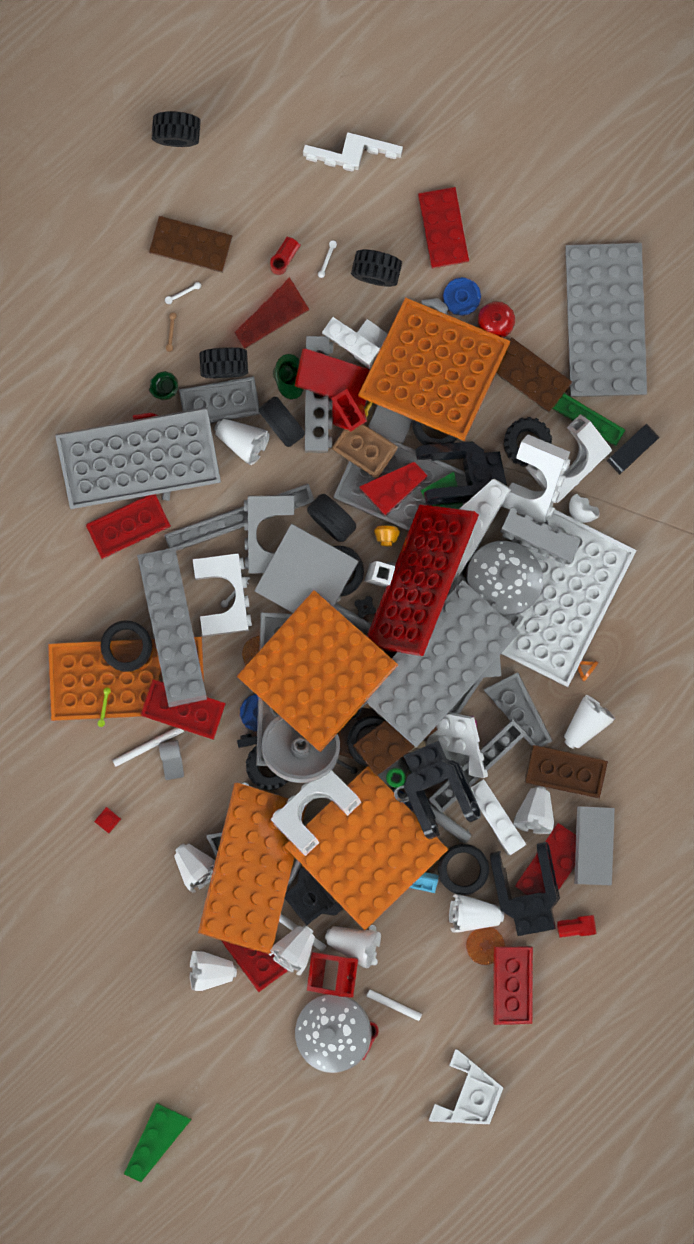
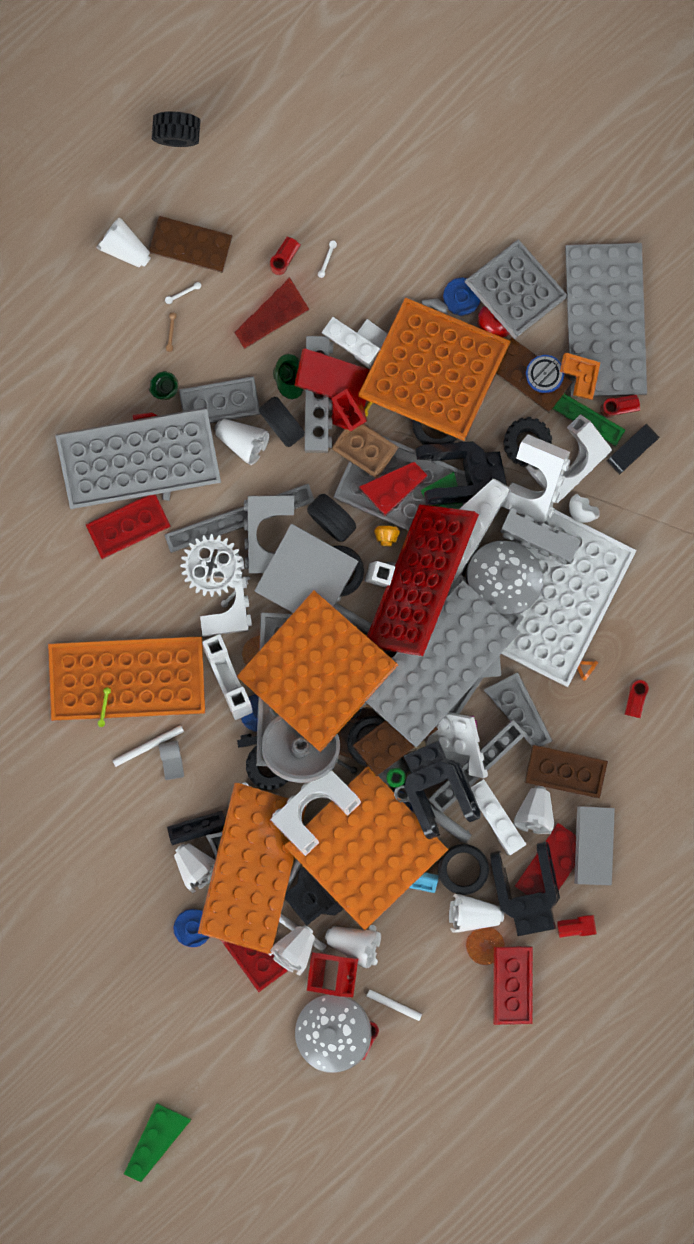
(107, 820): red plate -> none
(124, 244): none -> white cone
(126, 625): black tyre -> none
(172, 627): light grey brick -> none
(187, 927): none -> blue tile
(195, 717): red plate -> none
(196, 828): none -> black plate
(210, 971): white cone -> none
(223, 363): black tyre -> none
(226, 677): none -> white arch
(228, 569): none -> white gear
(352, 152): white bracket -> none
(370, 608): black plate -> none
(376, 268): black tyre -> none
(390, 424): light grey tile -> none
(443, 227): red plate -> none
(477, 1097): white wing -> none
(516, 289): none -> light grey tile
(544, 374): none -> tile
(585, 372): none -> orange plate
(587, 722): white cone -> none
(622, 405): none -> red piece
(636, 701): none -> red piece

